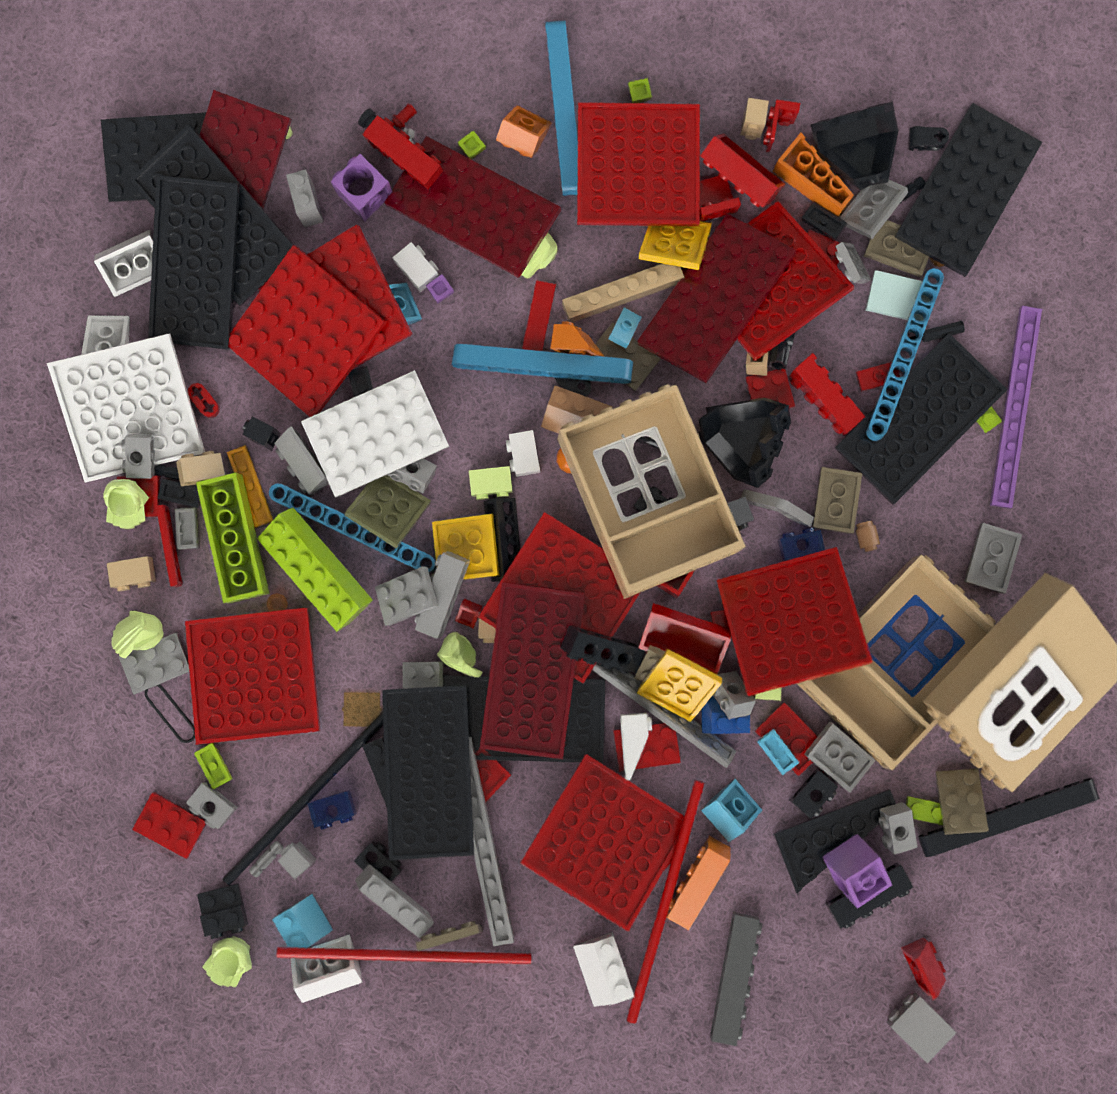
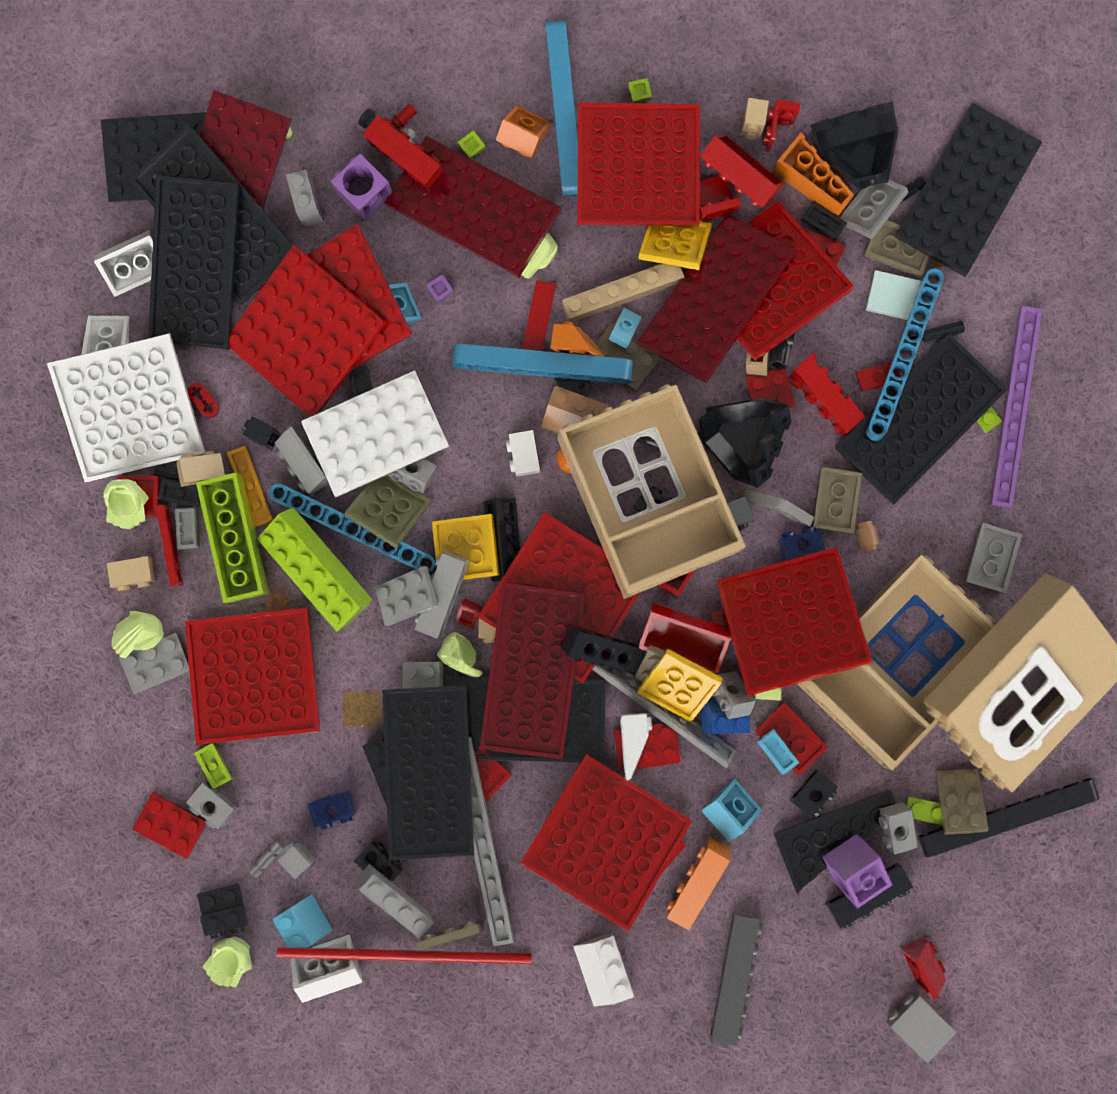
(145, 445): light grey brick -> none
(180, 711): black piece -> none
(299, 805): black piece -> none
(415, 266): white brick -> none
(490, 482): yellowish green brick -> none
(665, 901): red piece -> none
(839, 757): light grey plate -> none
(855, 268): light grey plate -> none
(924, 138): black piece -> none

